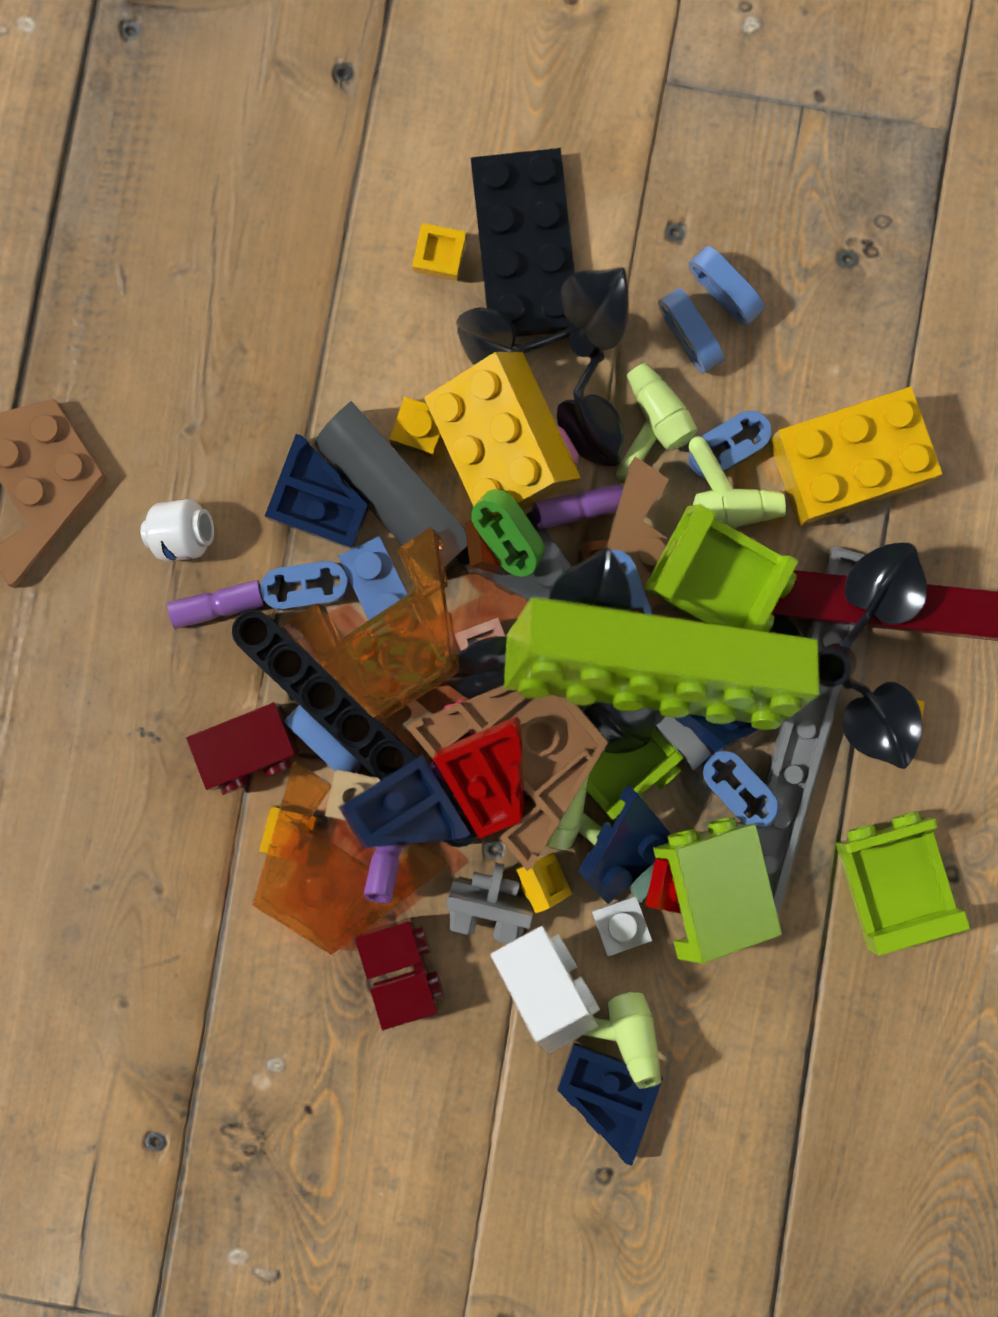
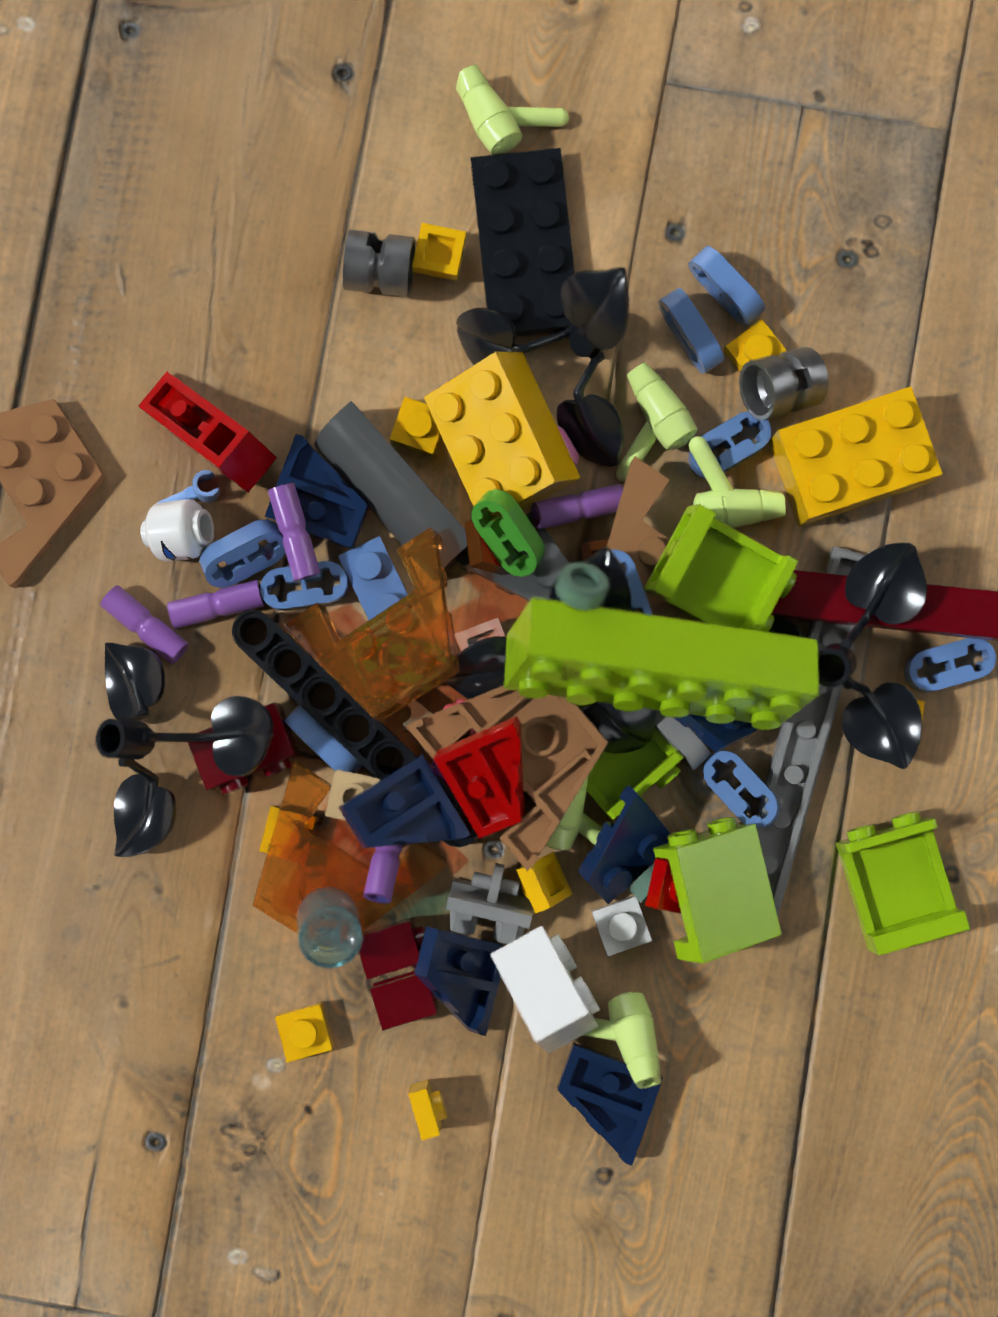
(134, 683): none -> black plant
(140, 621): none -> medium lavender piece
(194, 492): none -> light blue hand
(208, 431): none -> red slope
(242, 553): none -> medium blue beam
(292, 526): none -> medium lavender piece
(304, 1032): none -> yellow plate
(329, 928): none -> clear light blue wheel
(378, 263): none -> flat silver wheel
(427, 1109): none -> yellow plate
(460, 975): none -> dark blue wing
(495, 121): none -> yellowish green piece
(582, 586): none -> sand green tile
(753, 344): none -> yellow plate
(783, 383): none -> flat silver wheel
(952, 675): none -> medium blue beam

